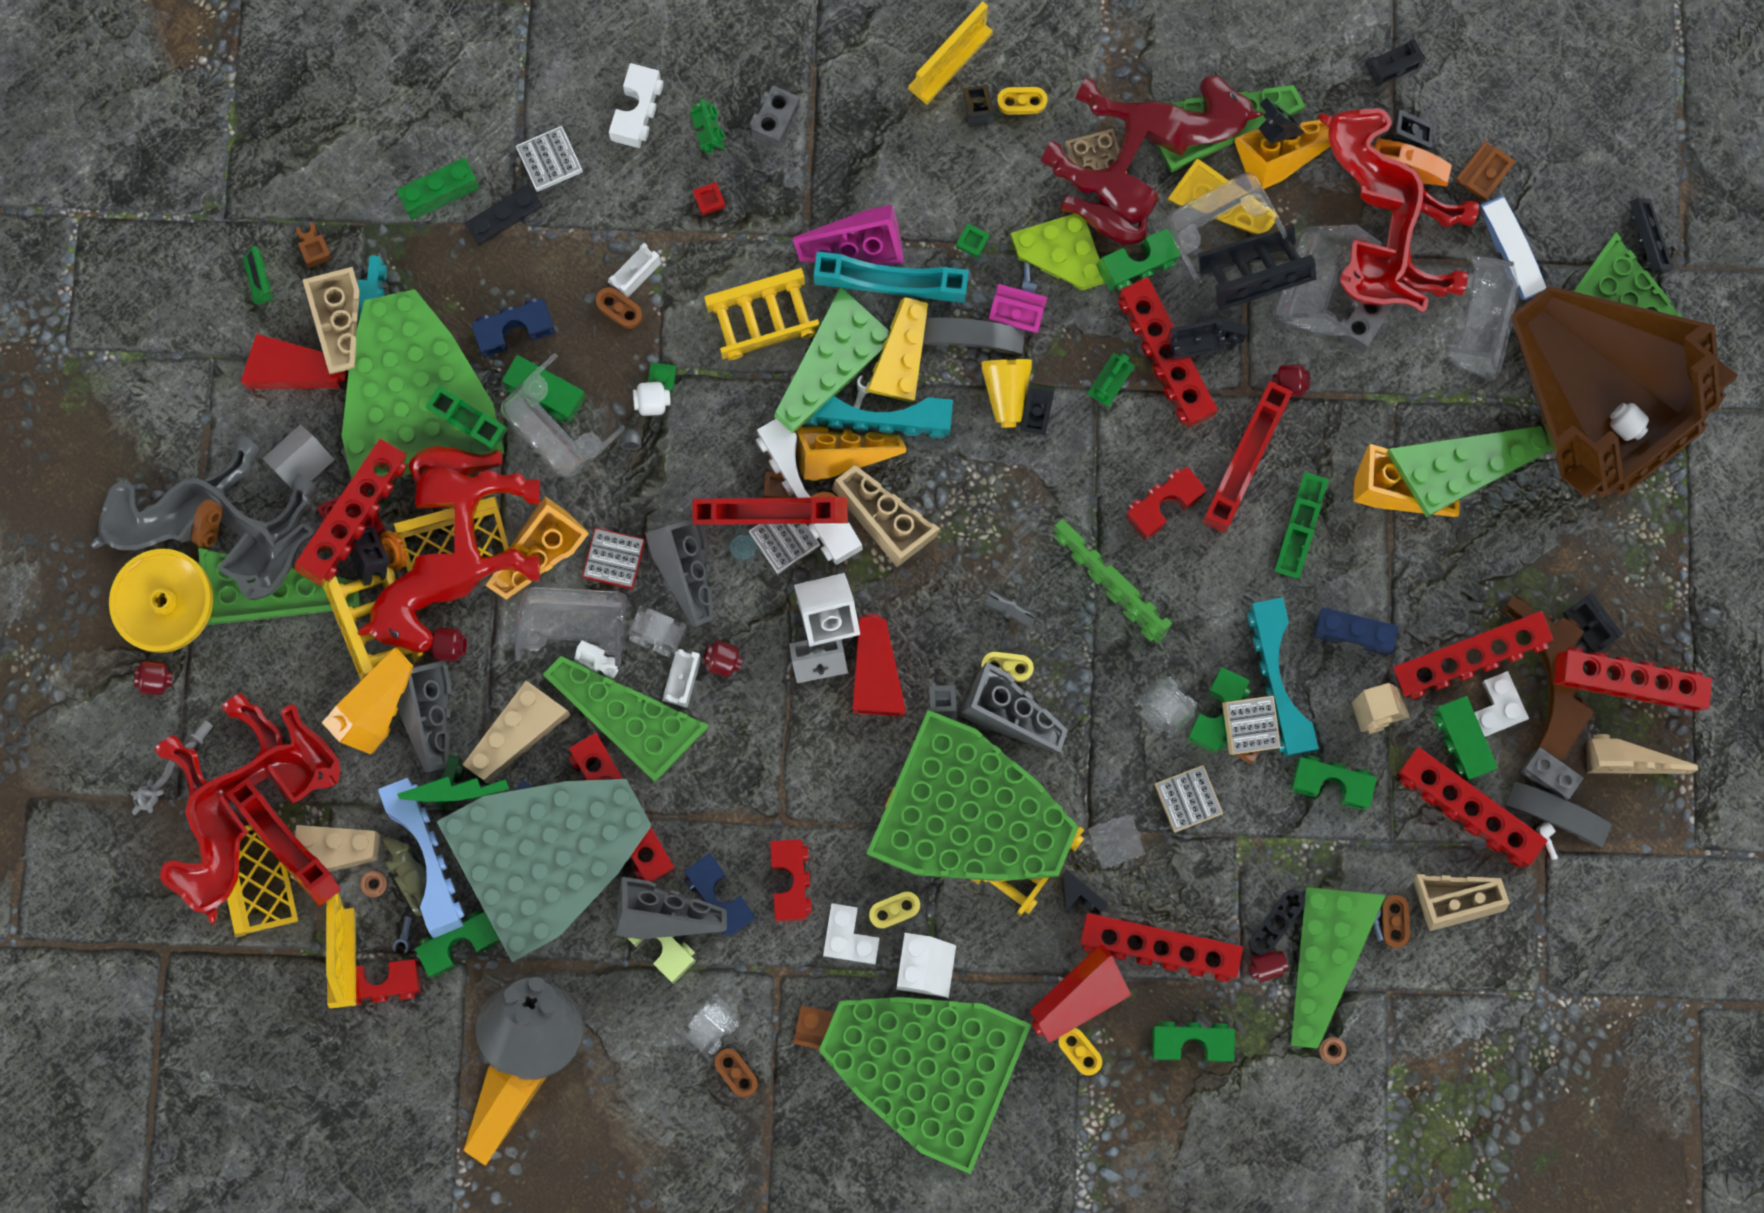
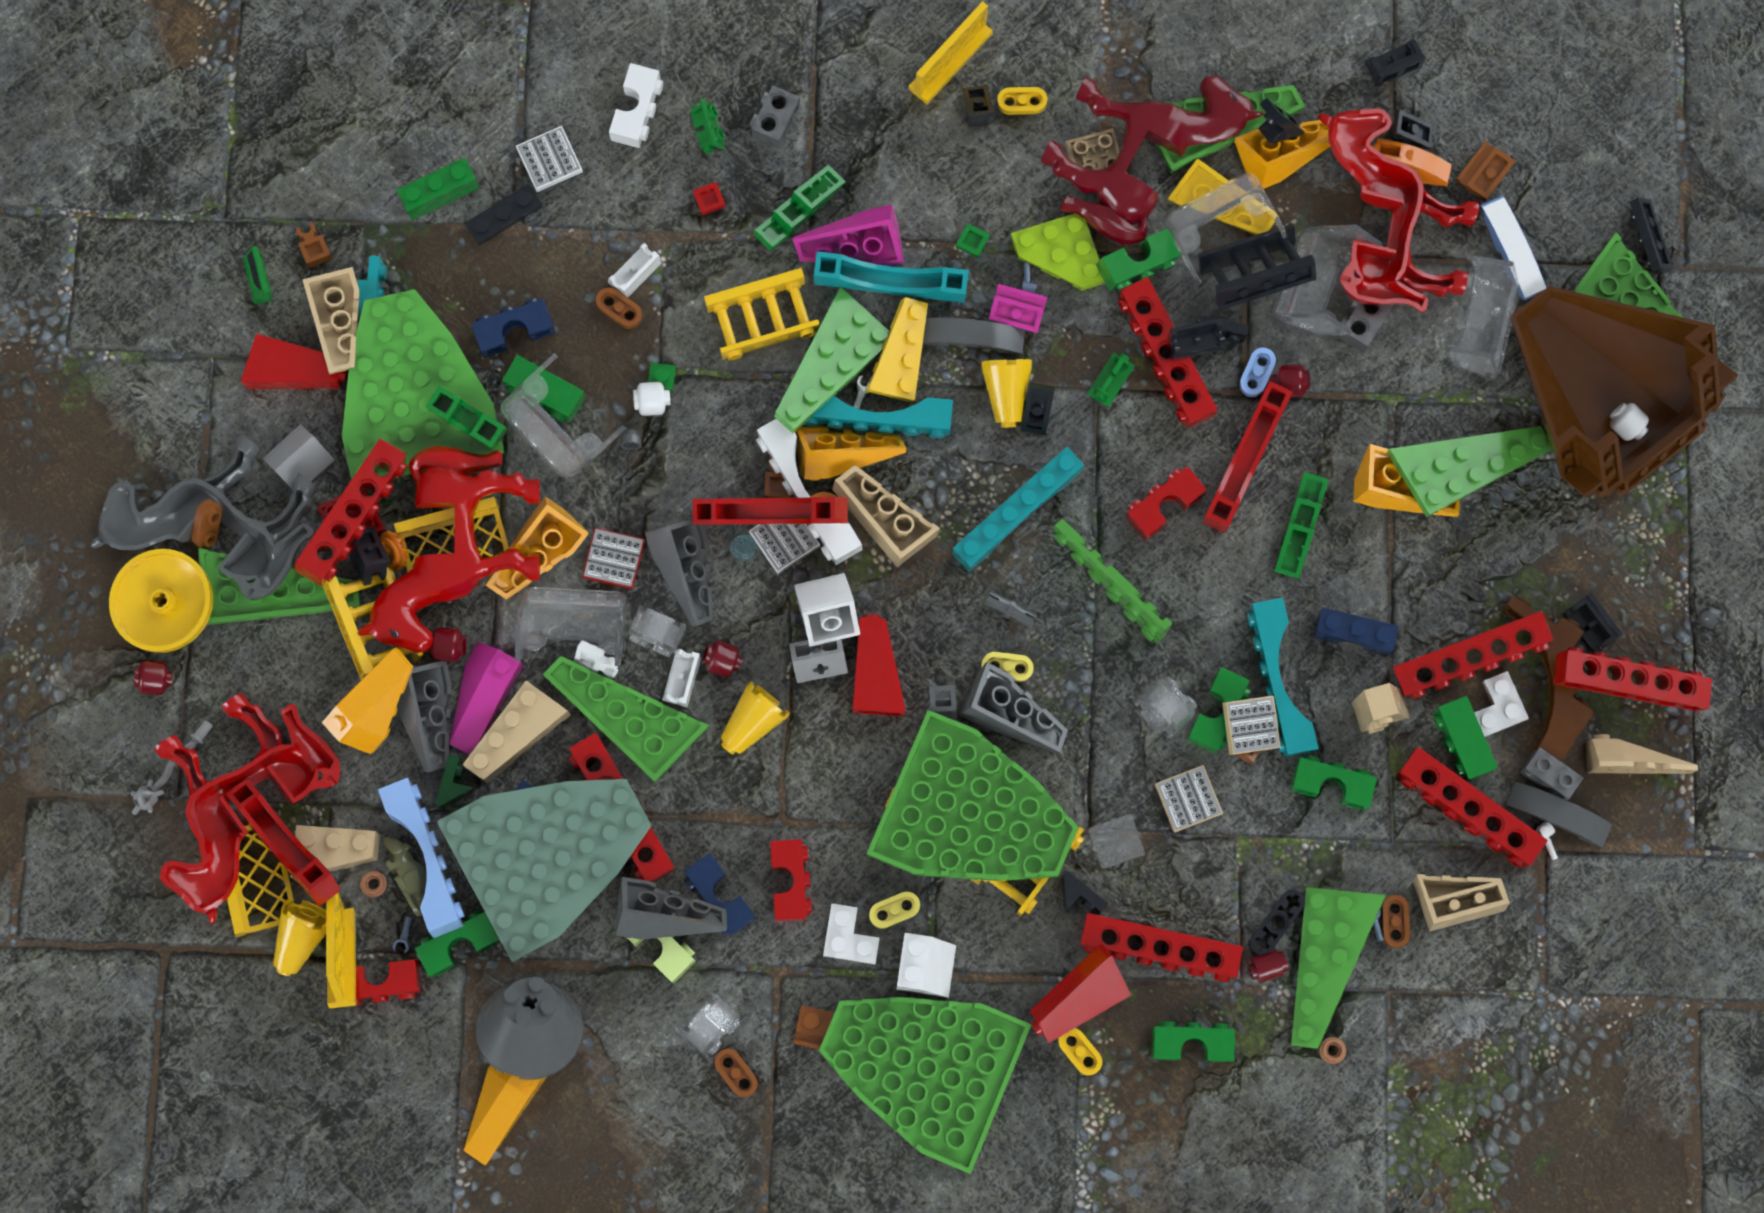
(298, 935): none -> yellow cone
(443, 791): green slope -> none
(484, 687): none -> dark pink wedge
(752, 719): none -> yellow cone
(799, 208): none -> green slope
(1017, 508): none -> teal arch
(1257, 373): none -> light blue plate

